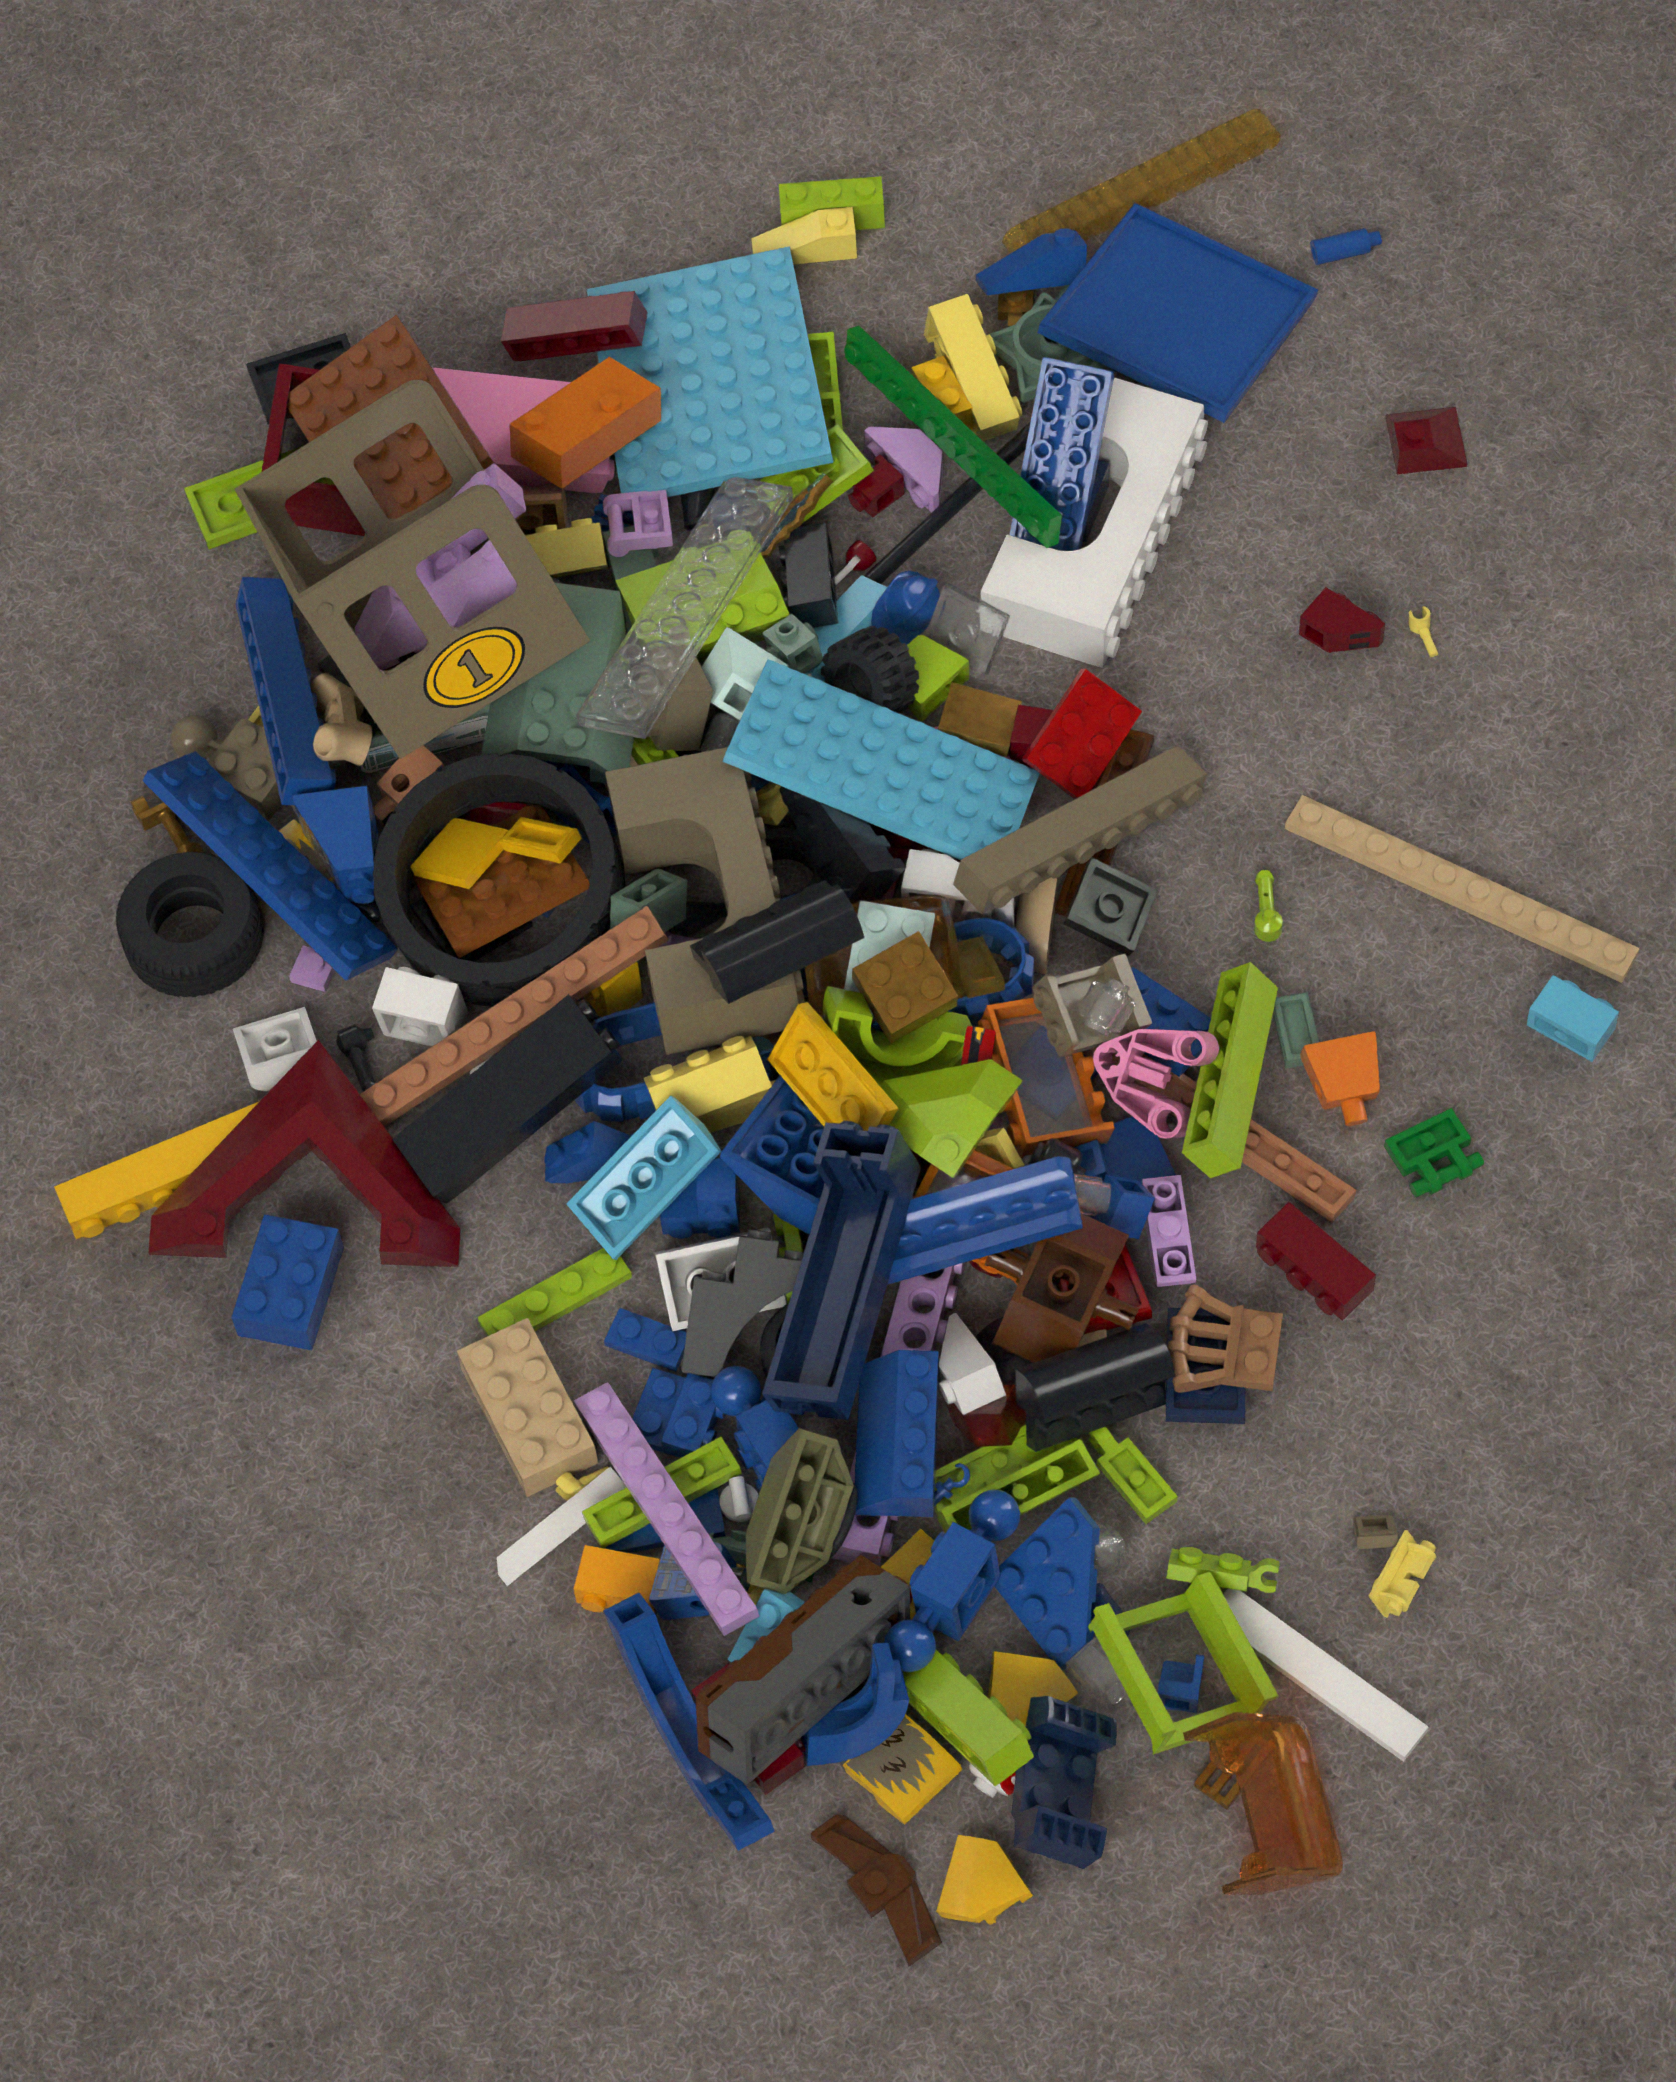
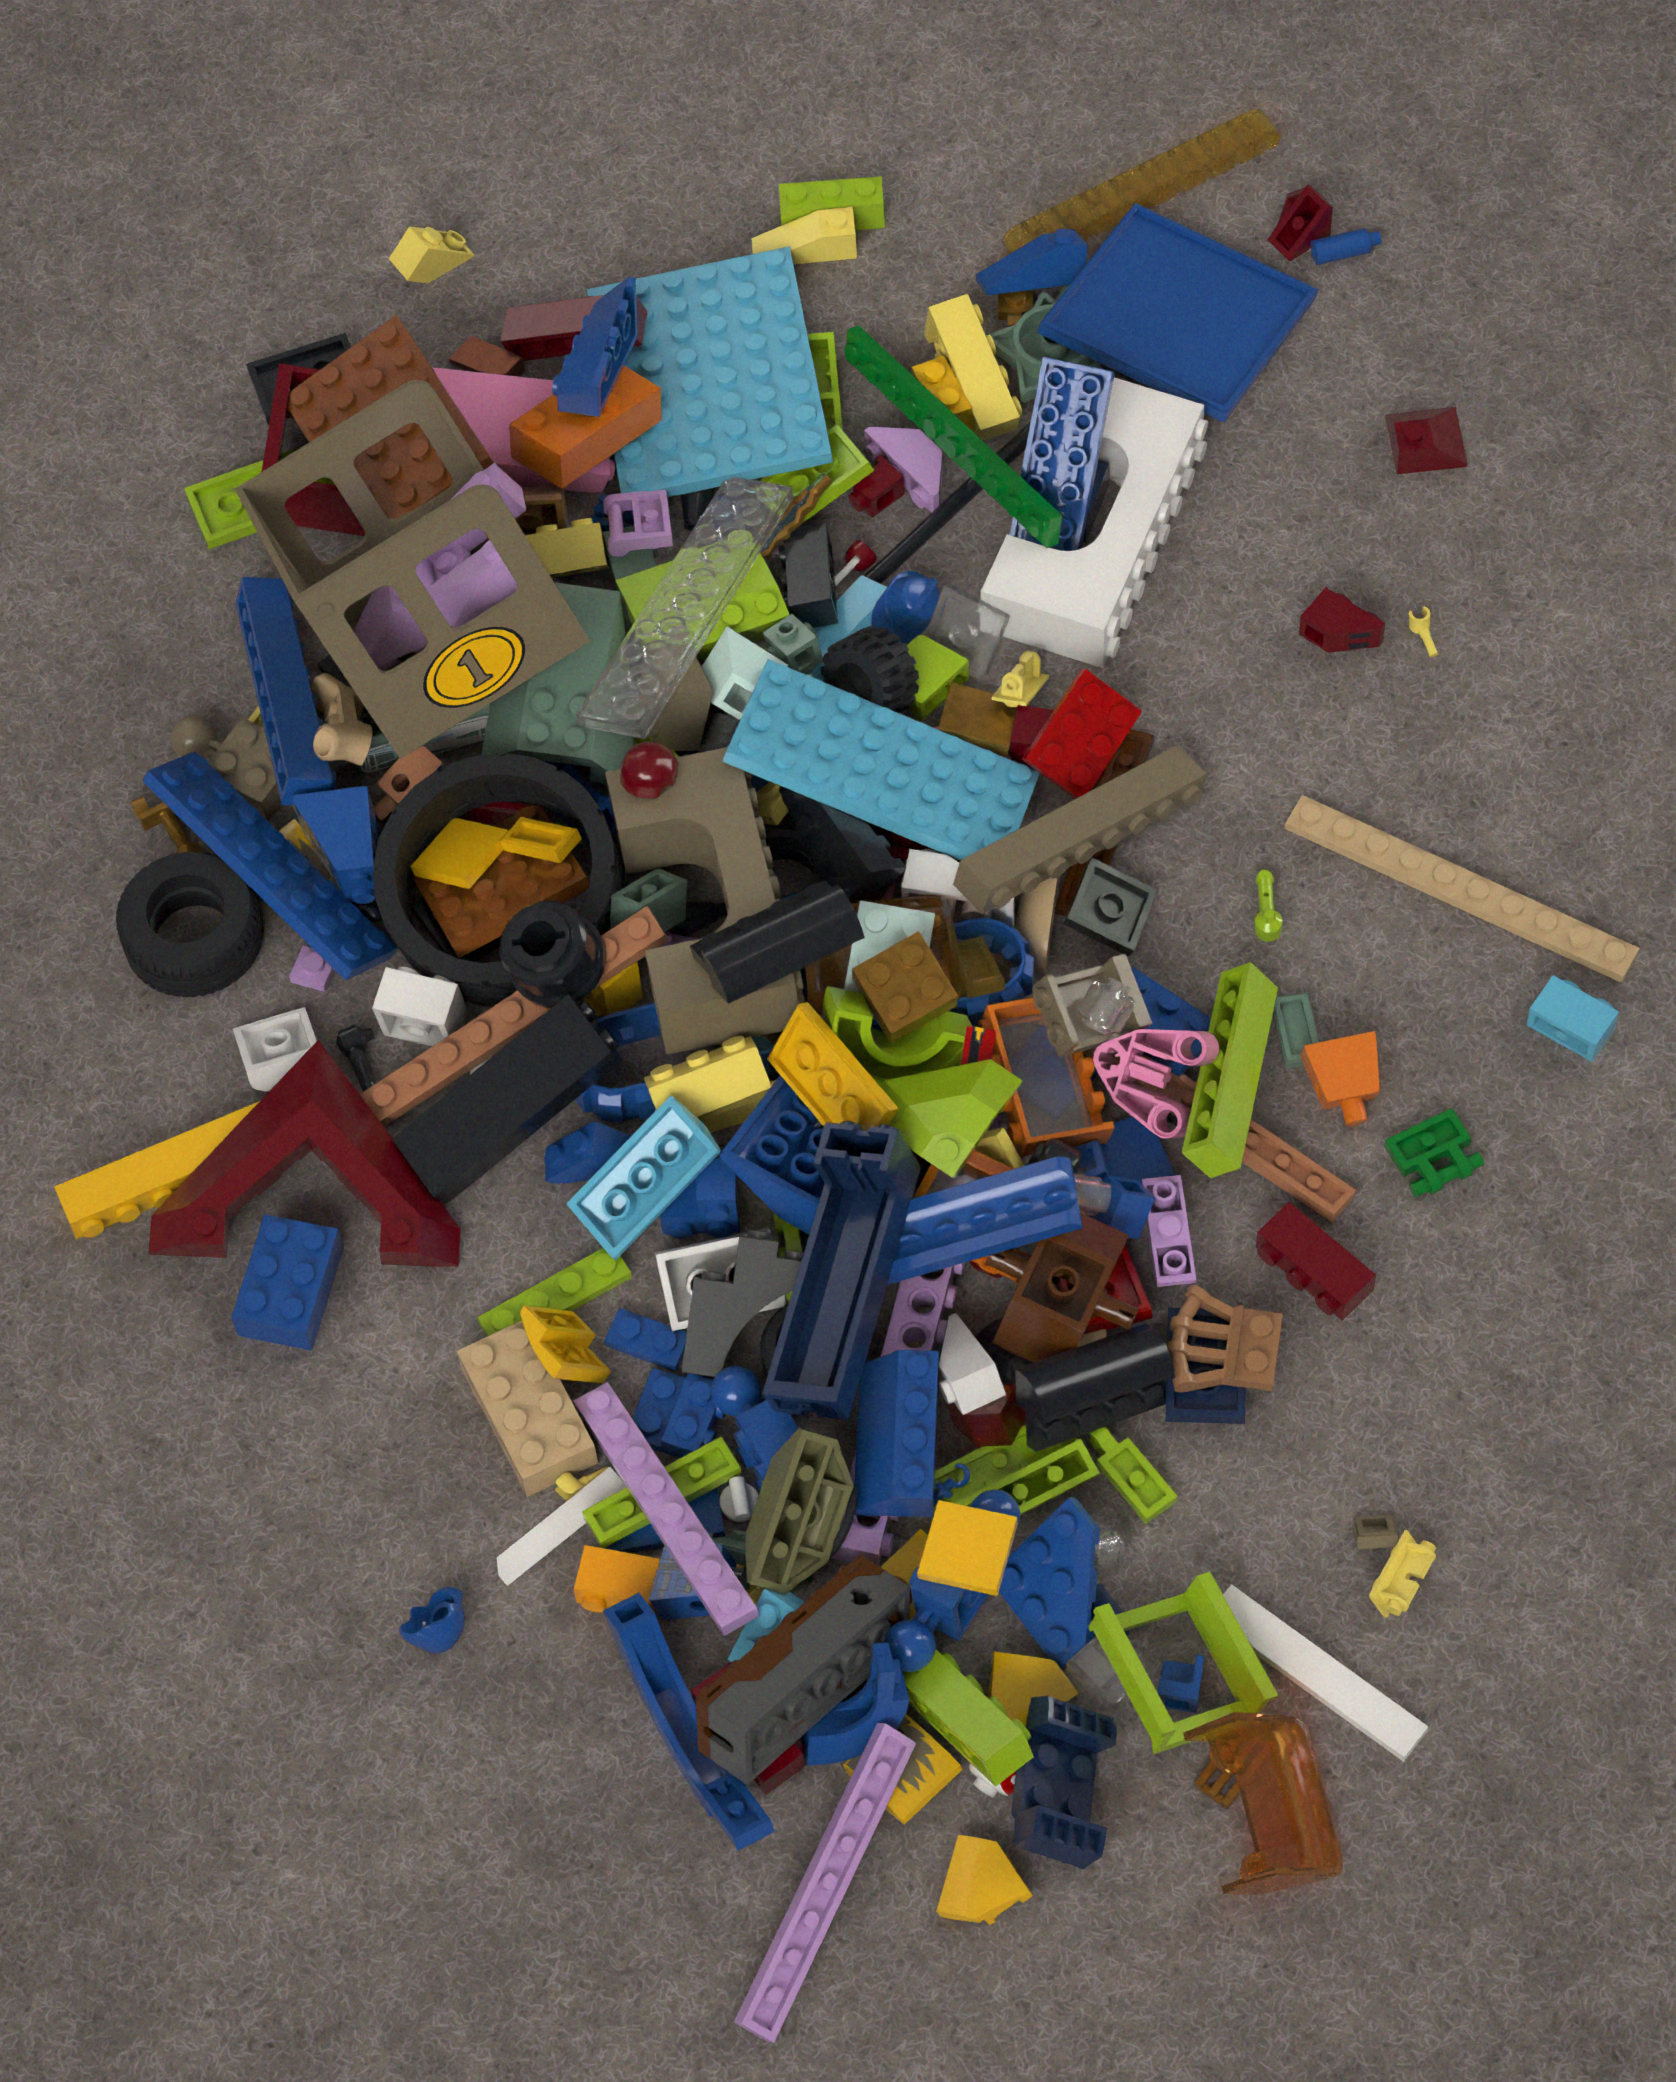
(429, 253): none -> light yellow slope
(436, 1624): none -> blue hair
(484, 357): none -> copper slope
(552, 953): none -> black wheel
(563, 1344): none -> yellow slope
(598, 352): none -> blue wedge
(648, 769): none -> dark red hair
(825, 1883): none -> lavender plate
(881, 1883): reddish brown plate -> none
(967, 1548): none -> yellow tile
(1022, 682): none -> light yellow hinge
(1227, 1569): lime plate -> none
(1302, 219): none -> dark red slope

